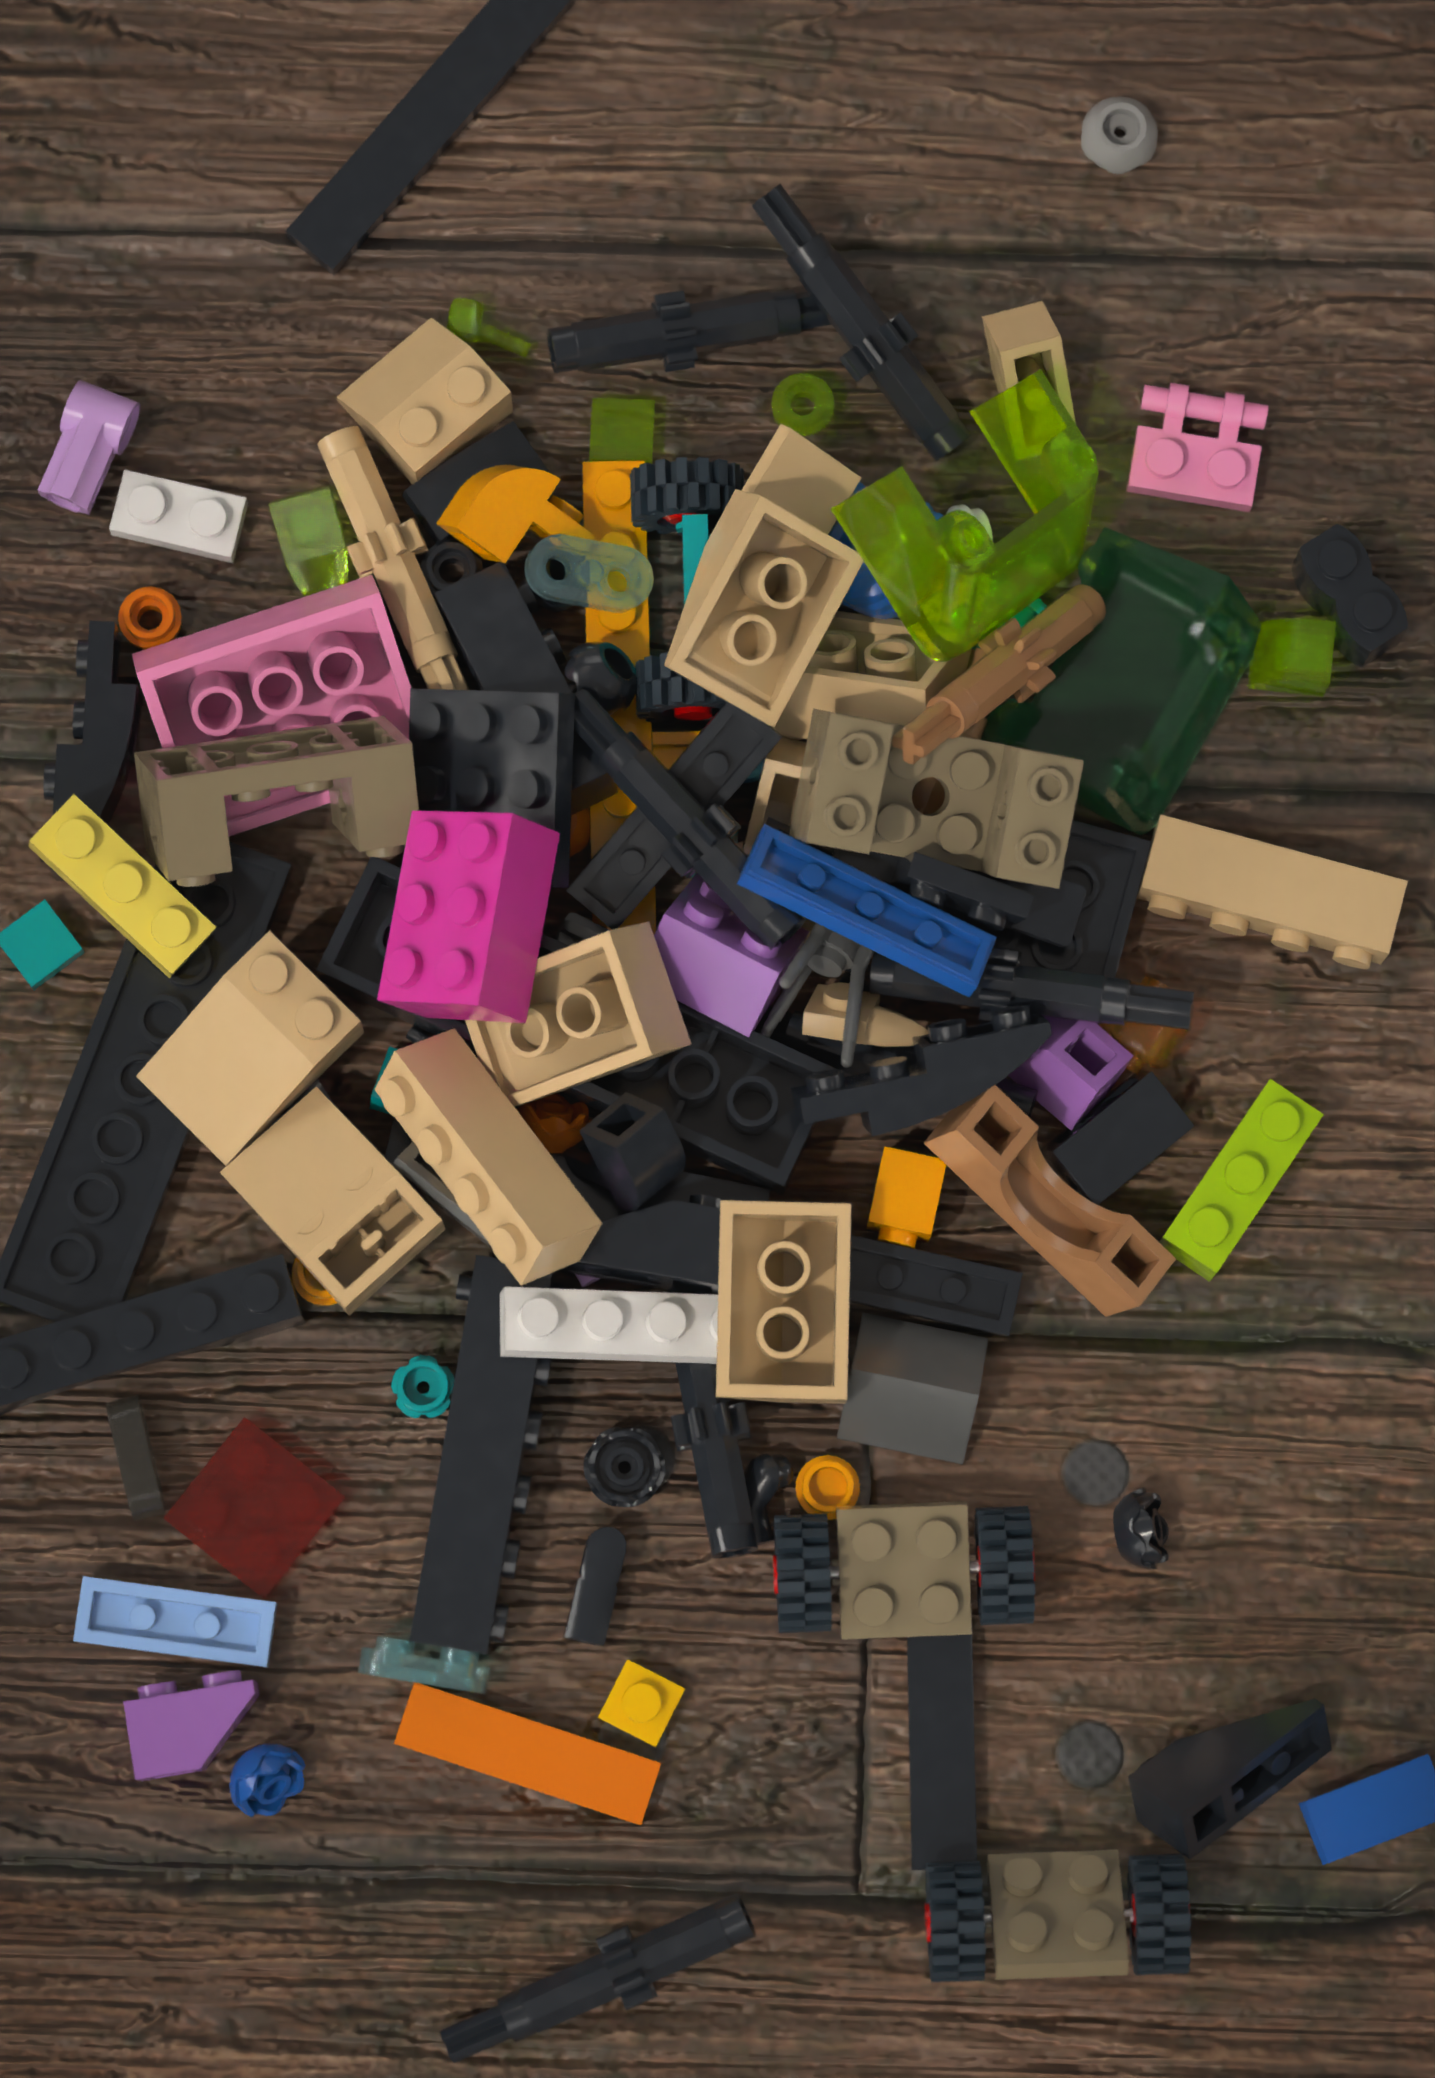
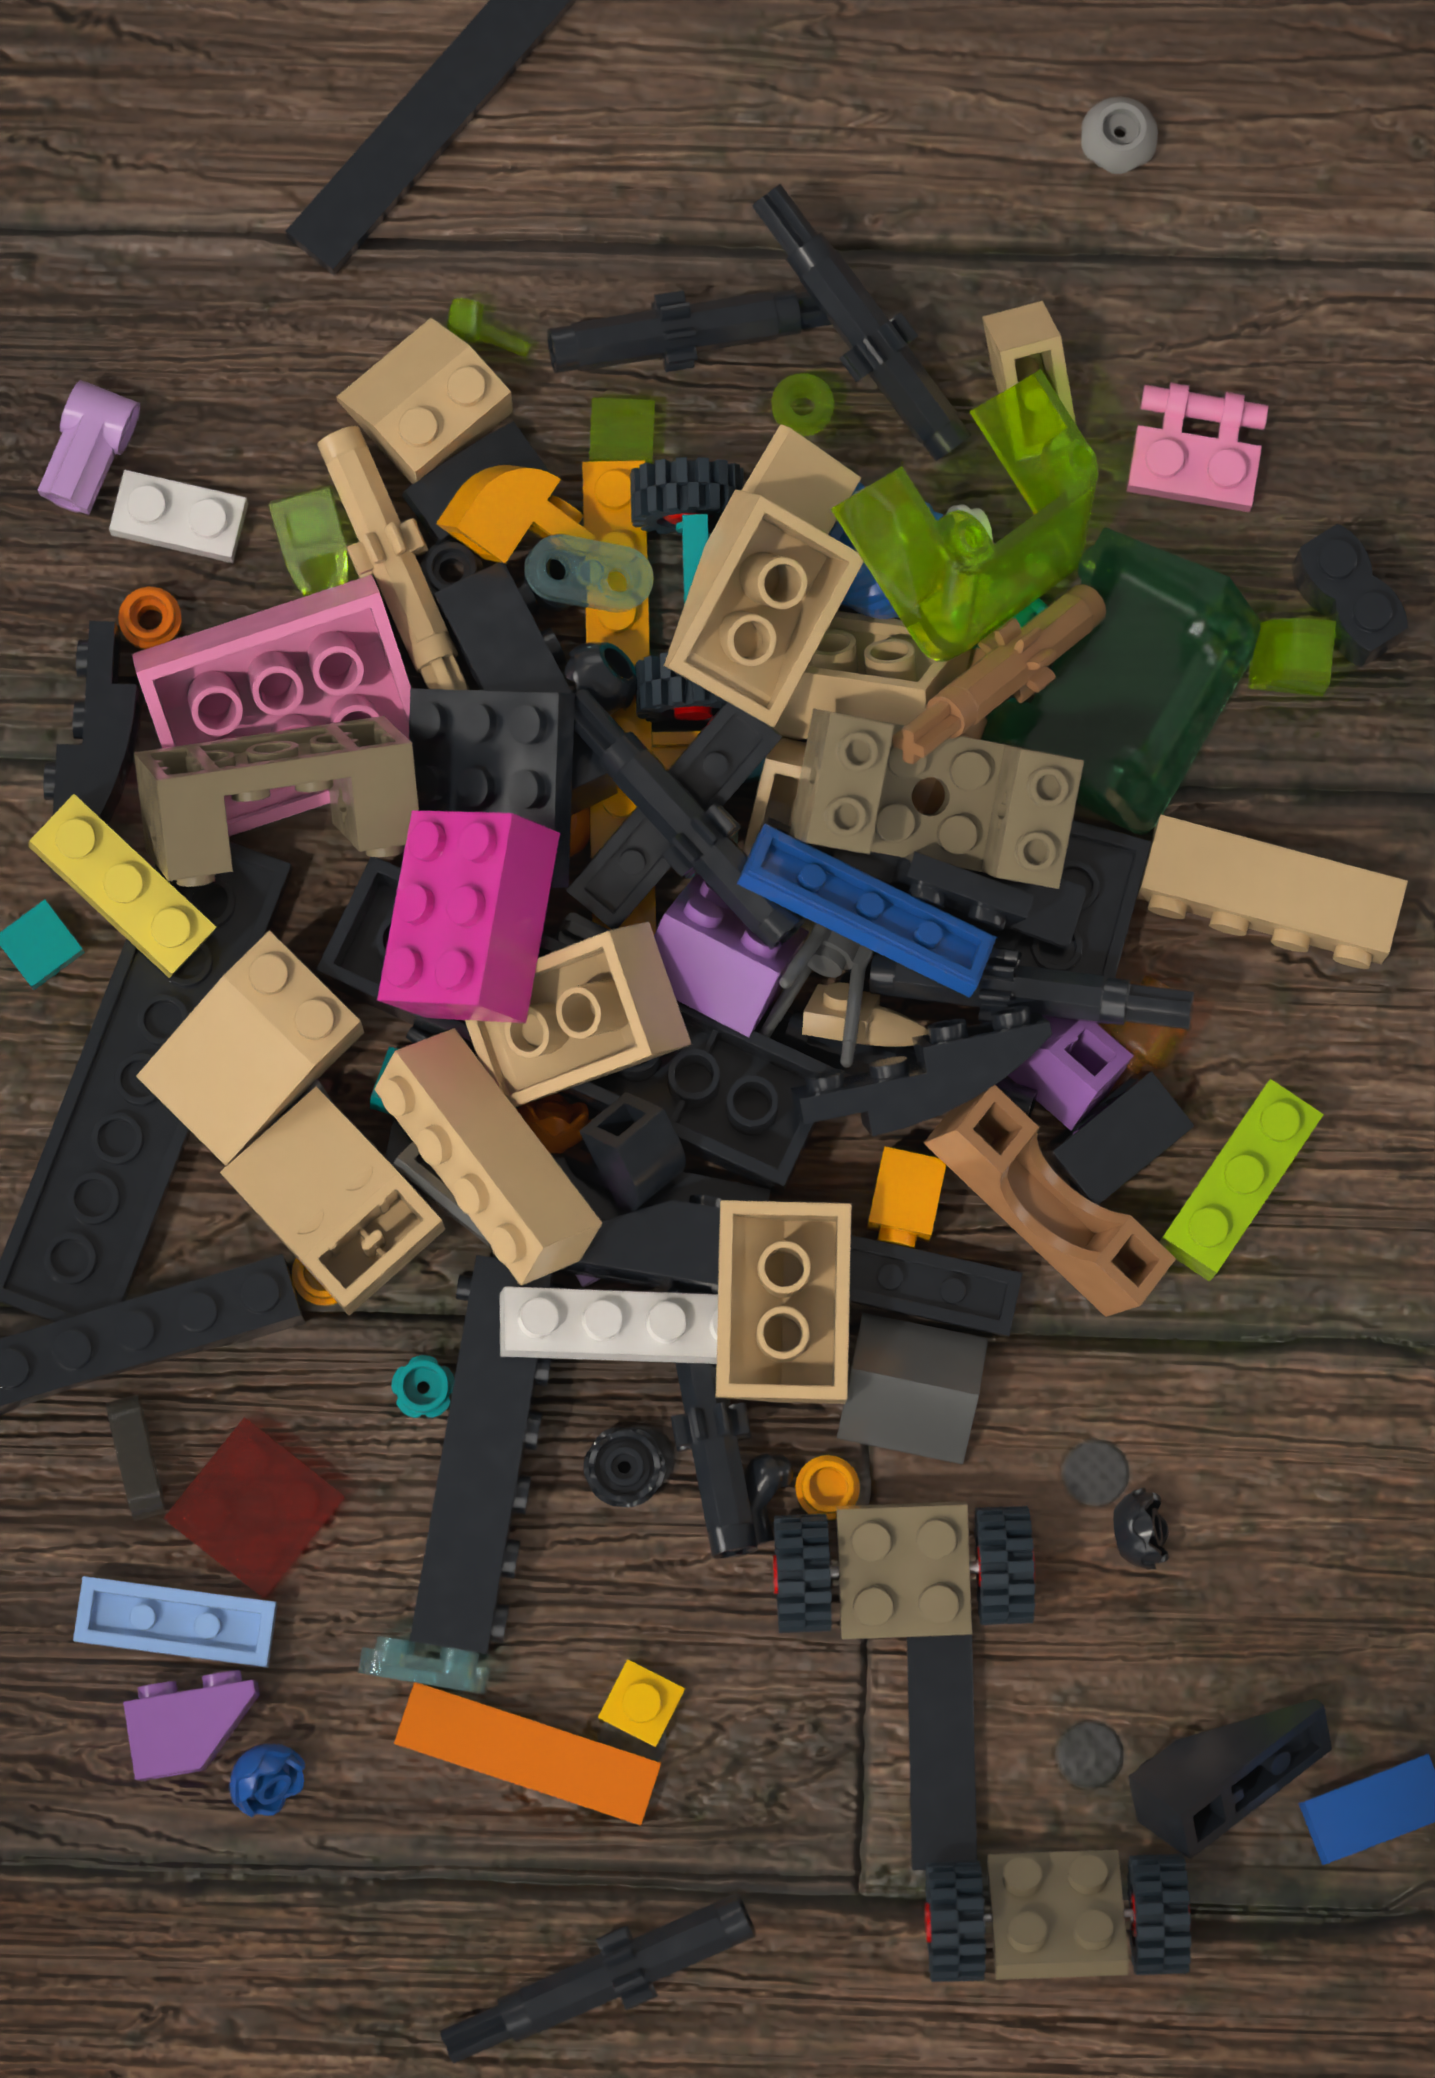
(596, 1587): black bar -> none

